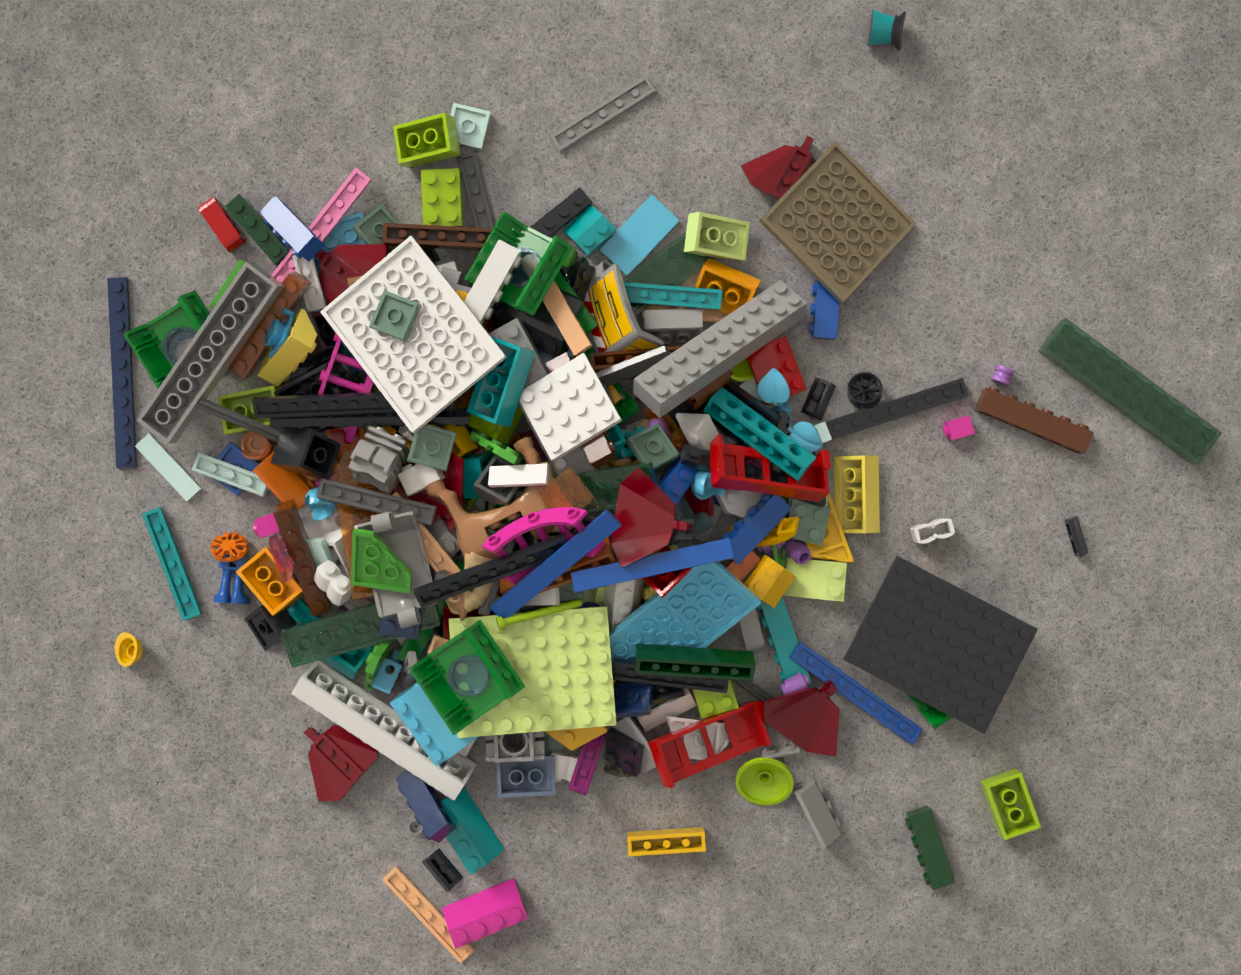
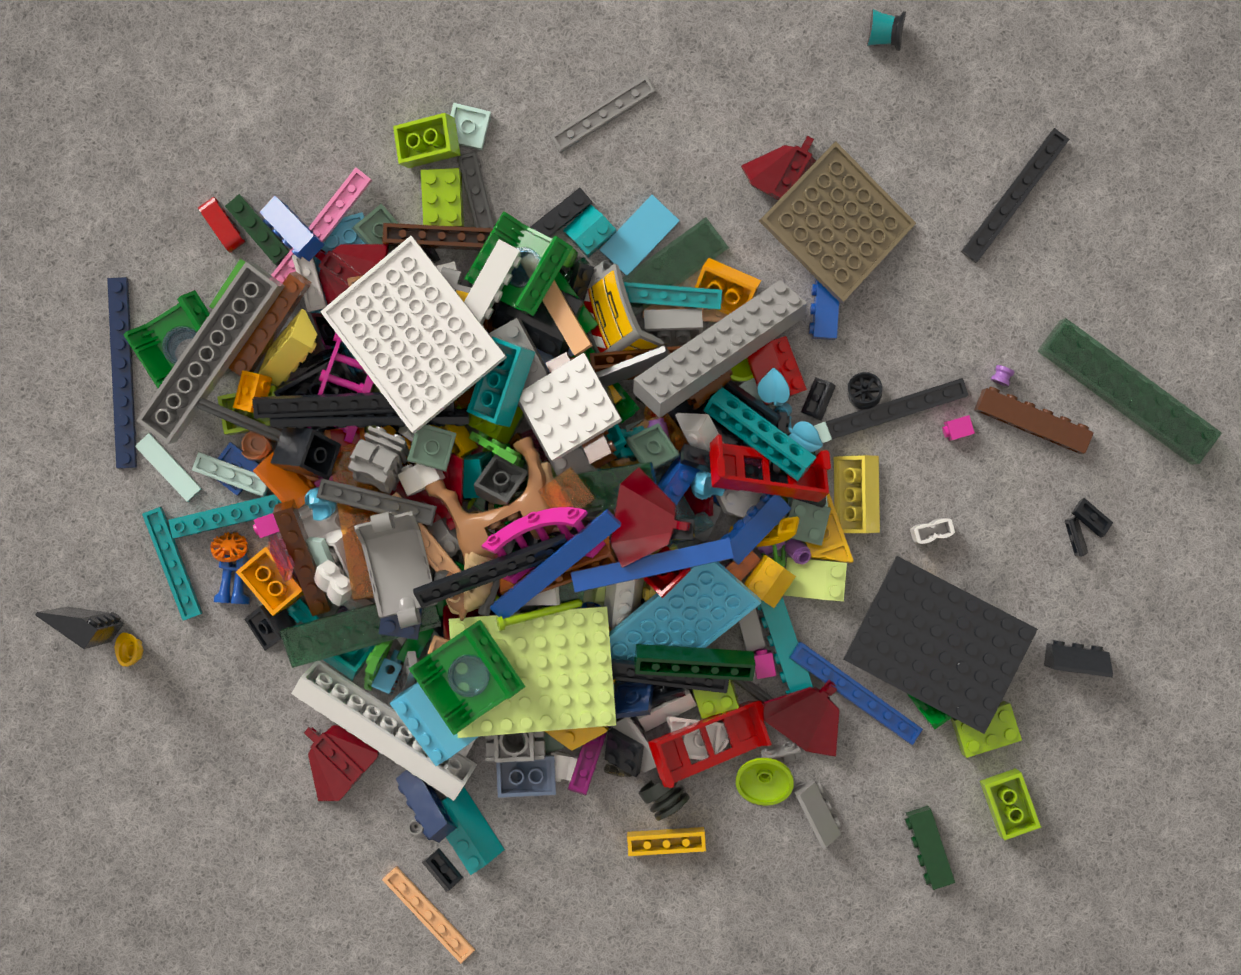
(83, 626): none -> black slope
(222, 516): none -> teal brick
(251, 386): none -> light orange bracket
(278, 332): dark azure hat -> none
(377, 565): bright green plate -> none
(395, 316): sand green tile -> none
(484, 913): dark pink slope -> none
(518, 475): white tile -> none
(666, 799): none -> pearl dark grey wheel
(716, 236): yellowish green slope -> none
(764, 664): none -> dark pink brick
(795, 683): medium lavender brick -> none
(1000, 733): none -> lime brick
(1015, 195): none -> black plate
(1078, 659): none -> black slope
(1092, 517): none -> black plate

